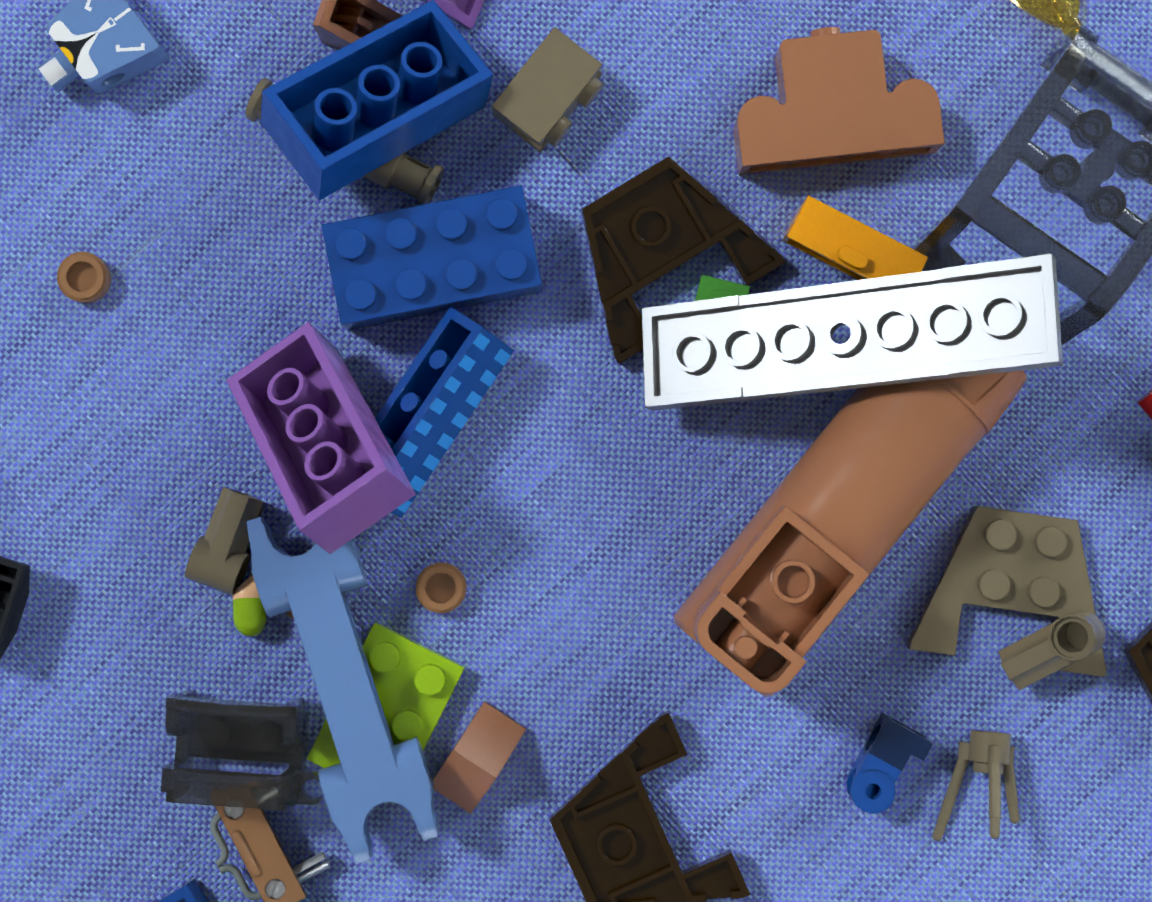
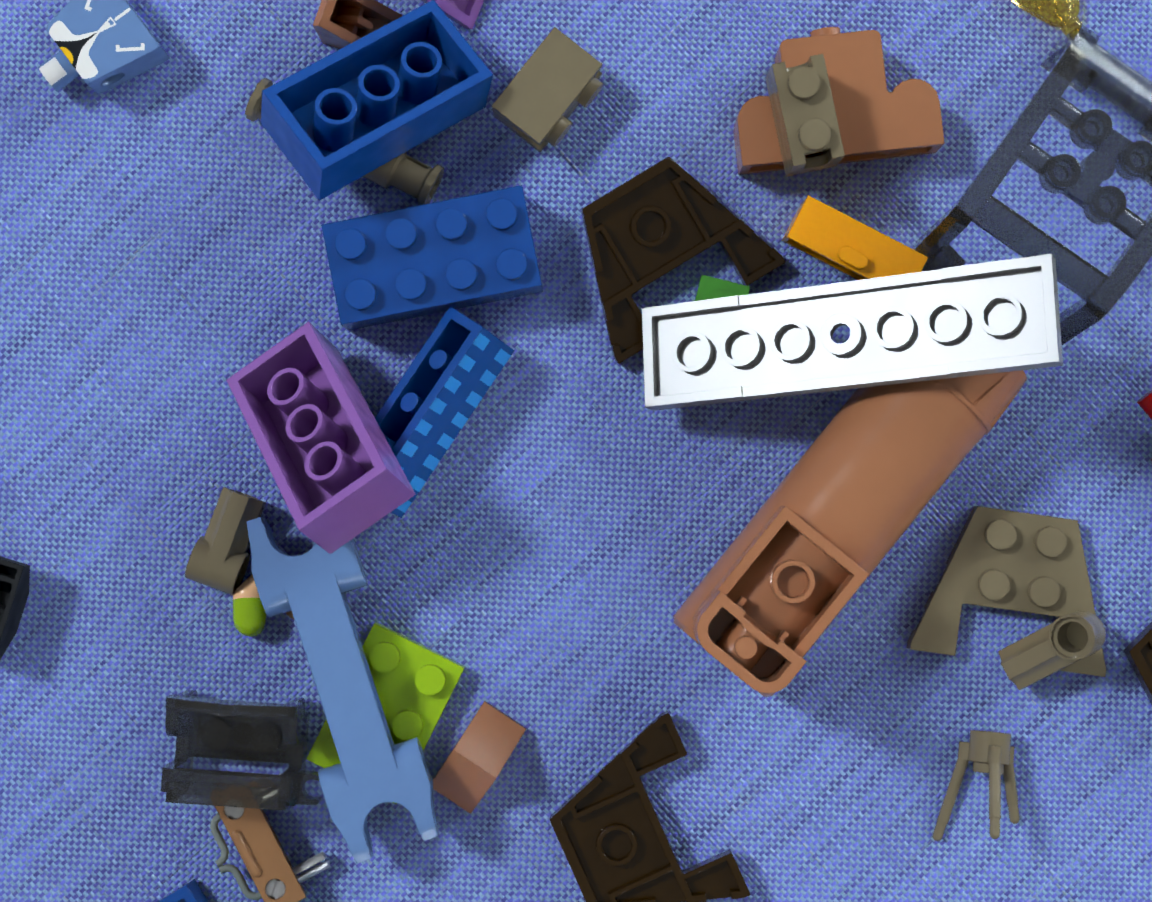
(84, 277): medium nougat tile -> none
(441, 587): medium nougat tile -> none
(804, 116): none -> dark tan brick
(881, 763): leg -> none

